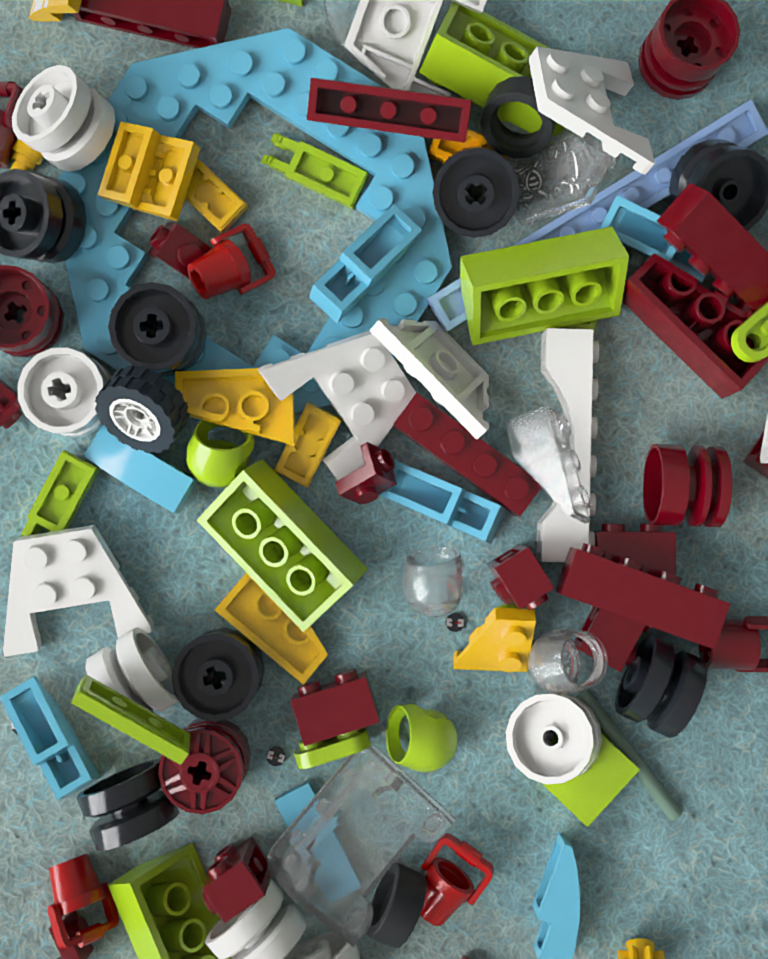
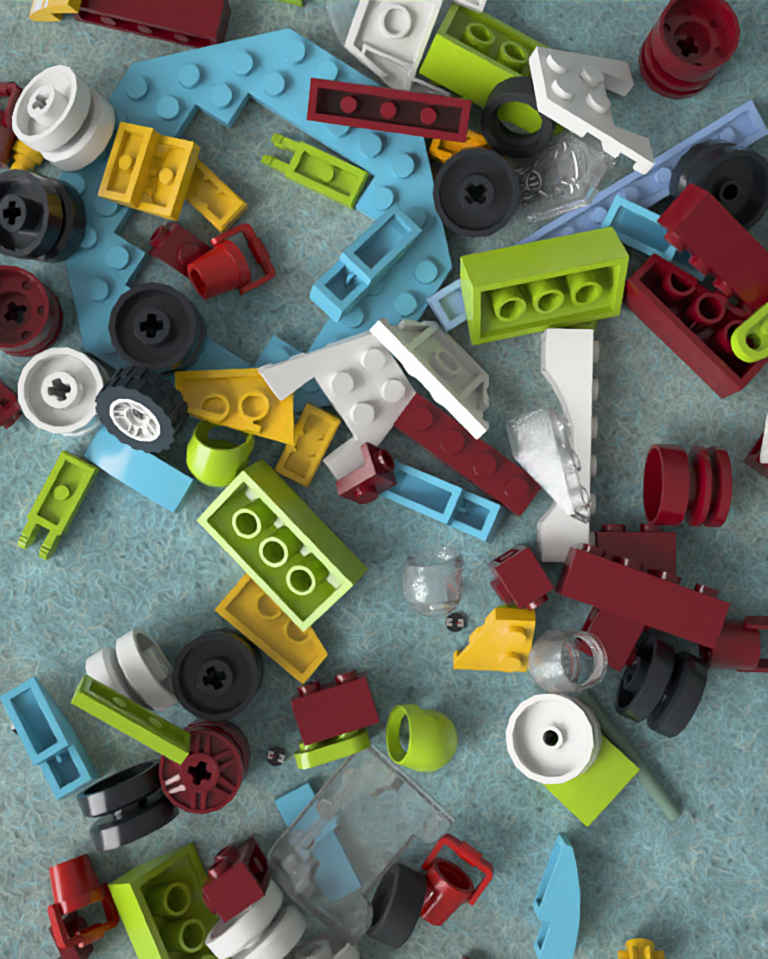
(64, 572): white wing -> none

